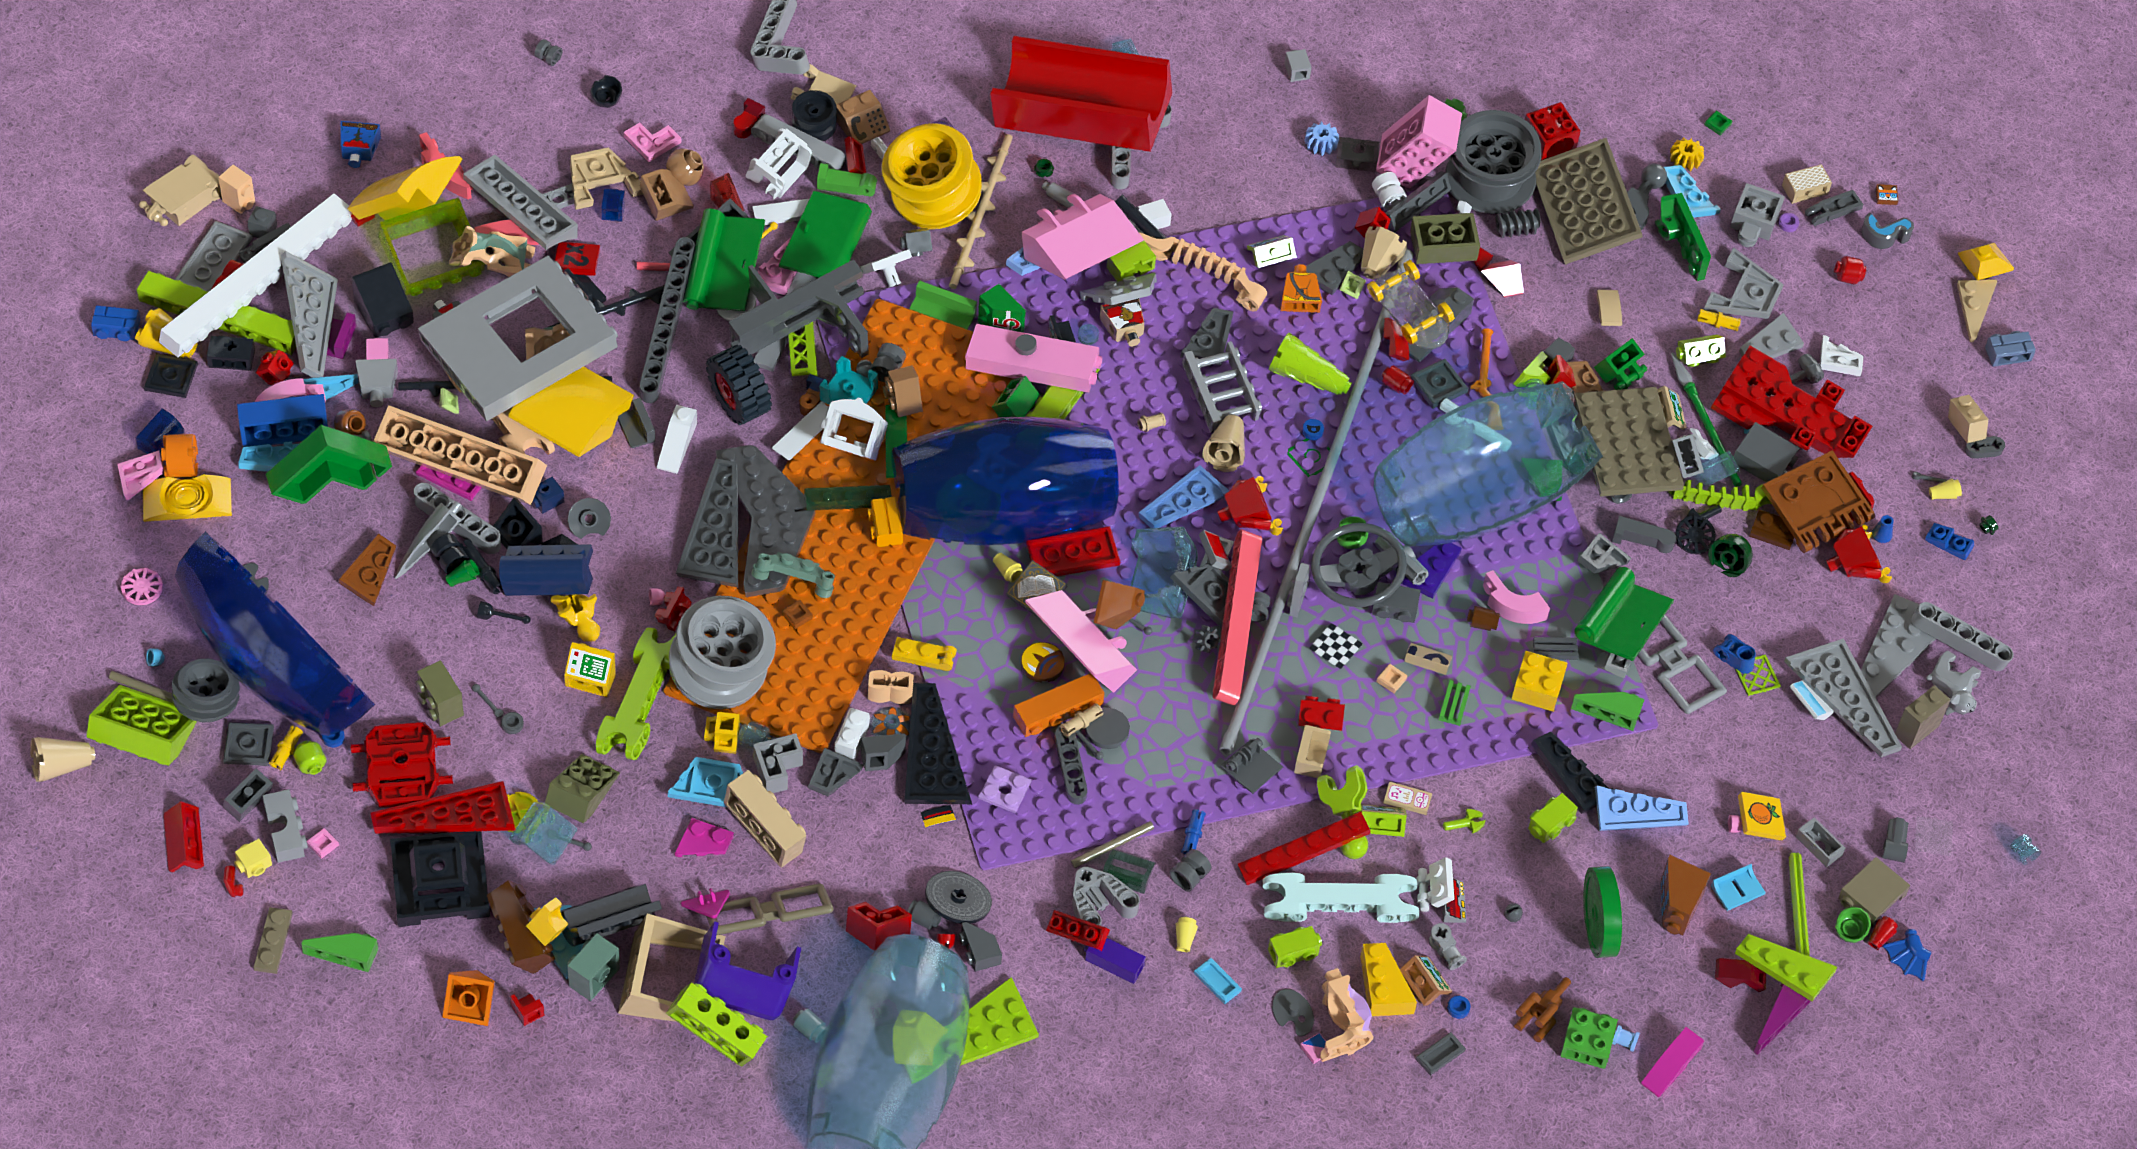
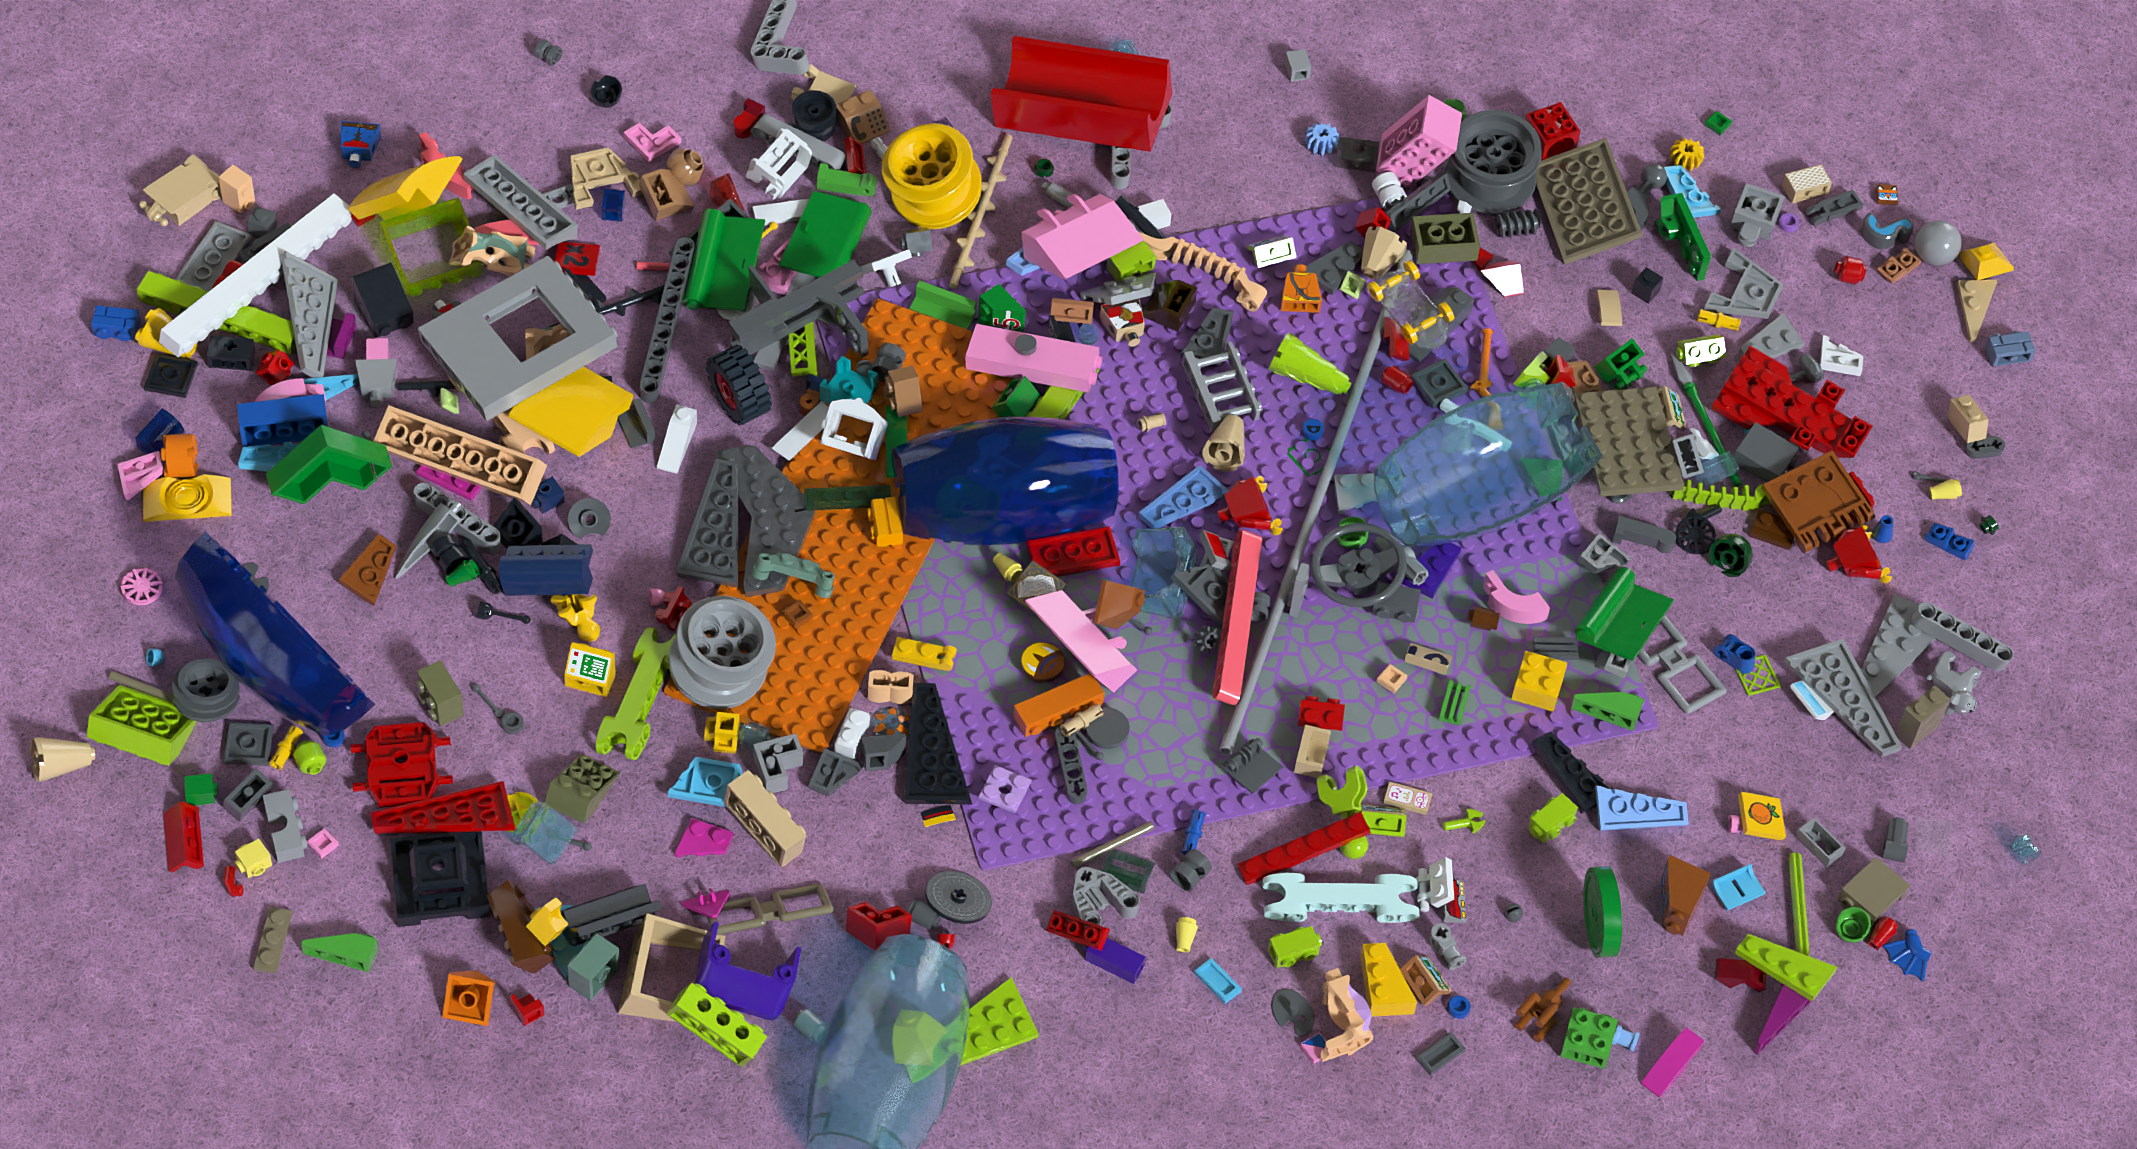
(200, 789): none -> green brick
(350, 421): dark orange head -> none
(981, 947): dark grey slope -> none
(1072, 310): none -> nougat panel
(1171, 304): none -> dark brown slope
(1335, 646): sticker -> none
(1353, 490): none -> light grey wing
(1647, 285): none -> black brick
(1899, 266): none -> nougat slope
(1938, 242): none -> light grey piece

